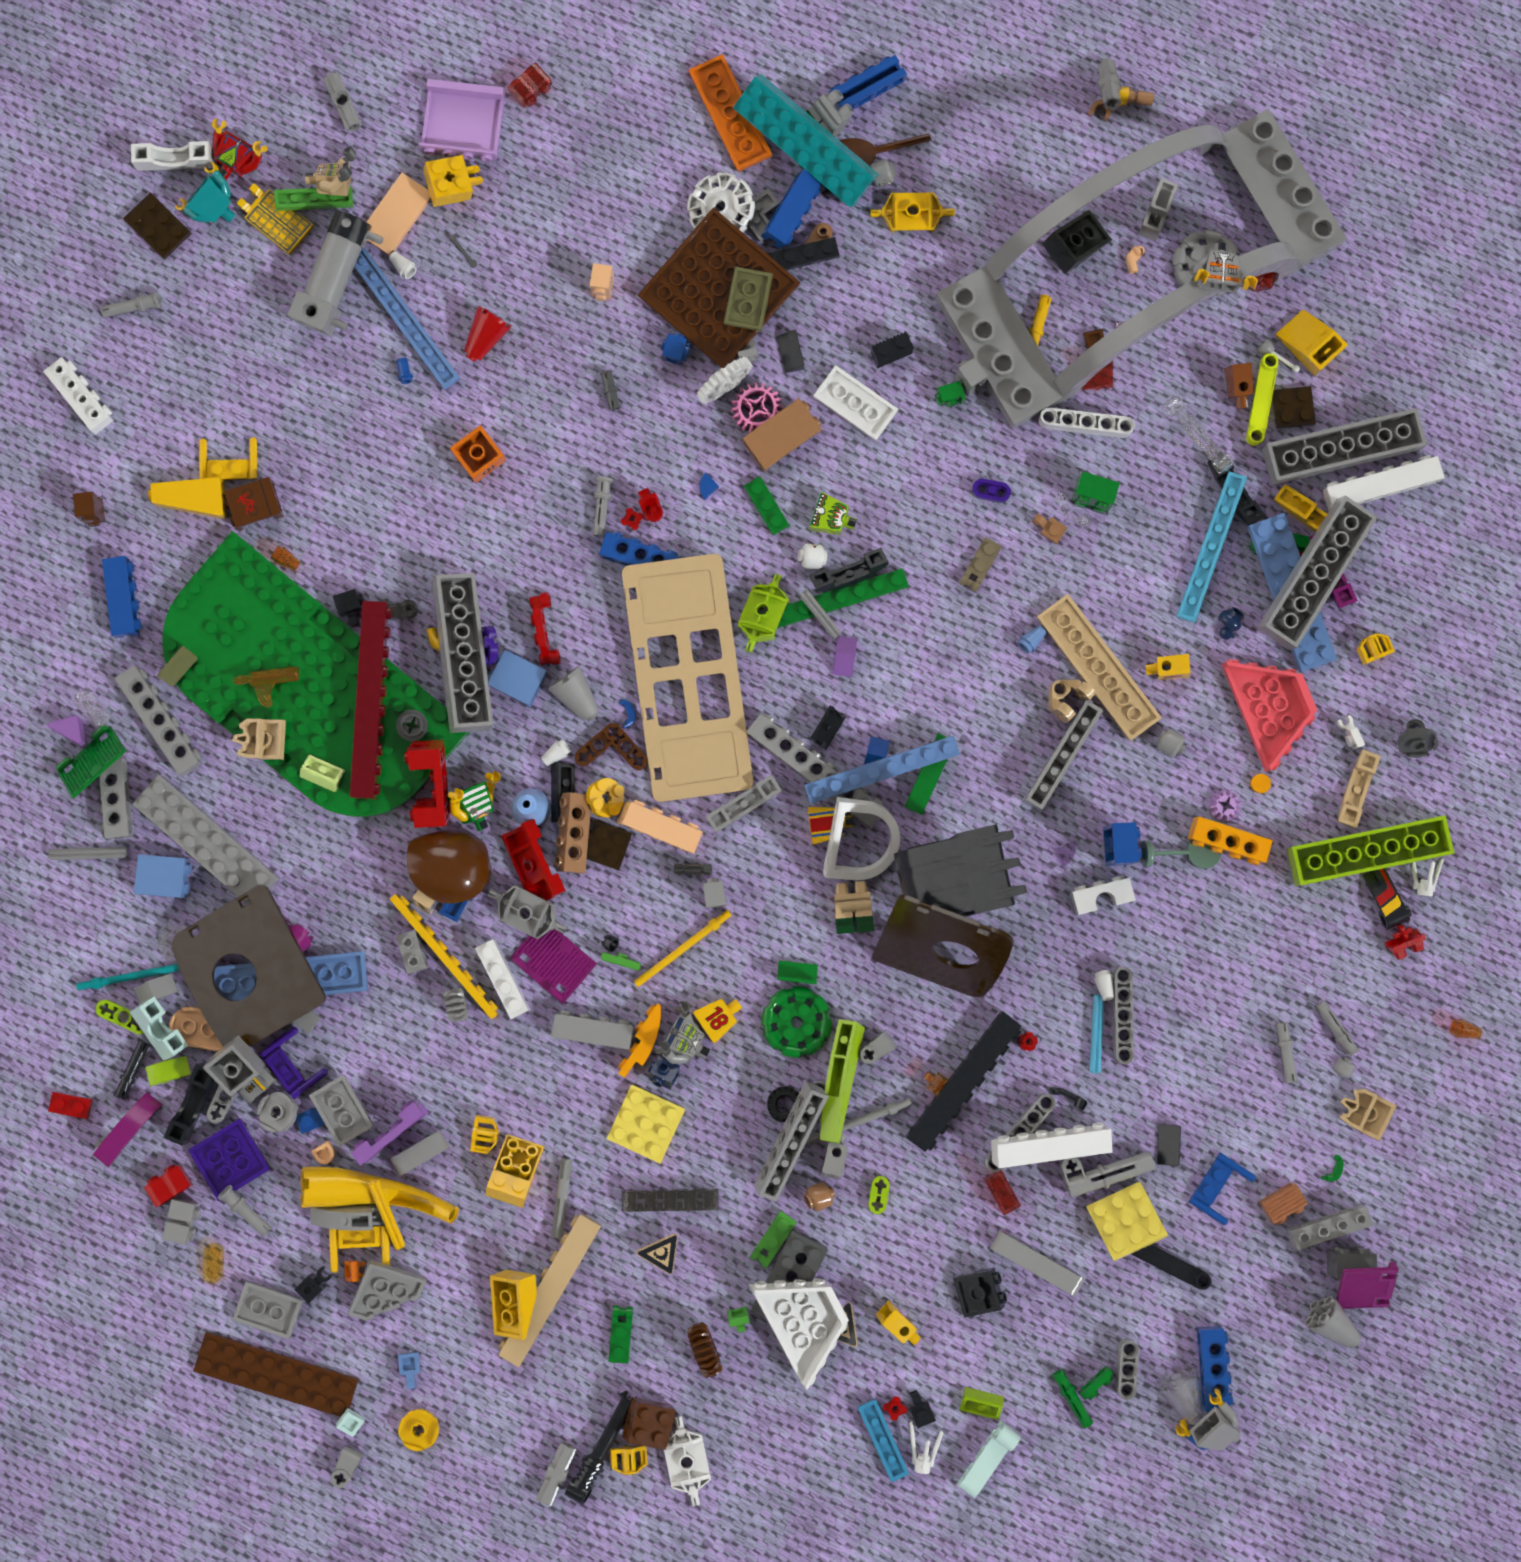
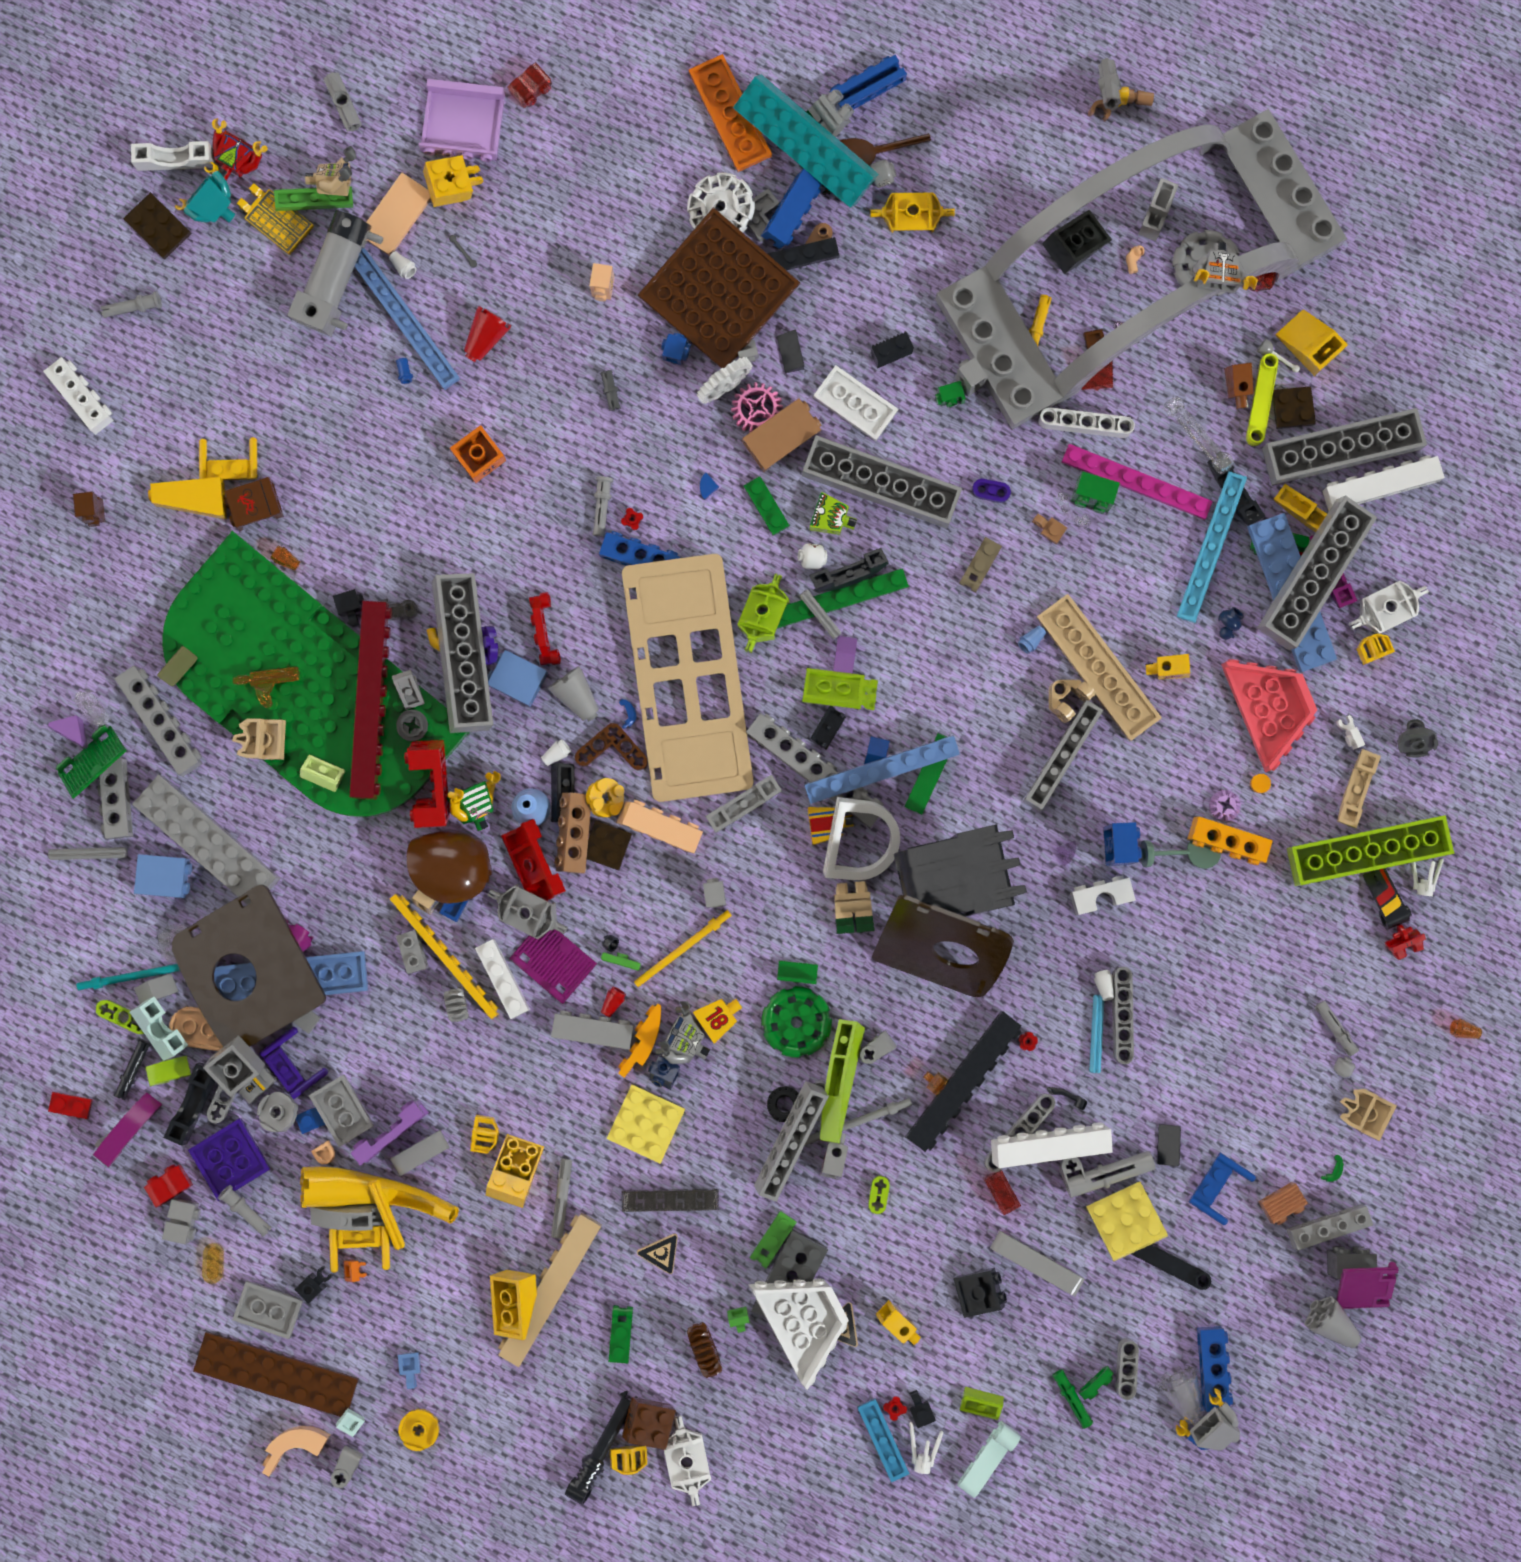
(121, 597): blue brick -> none
(302, 1437): none -> light nougat arch
(384, 1290): light grey plate -> none
(408, 689): none -> light grey slope
(556, 1473): light grey piece -> none
(613, 1000): none -> red cone
(650, 505): red hips -> none
(693, 869): dark grey axle -> none
(748, 299): olive tile -> none
(819, 1196): medium nougat head -> none
(839, 689): none -> lime tile
(881, 481): none -> light grey brick
(1137, 481): none -> dark pink plate
(1171, 743): light grey head -> none
(1286, 1052): light grey pin -> none
(1374, 612): none -> white plate

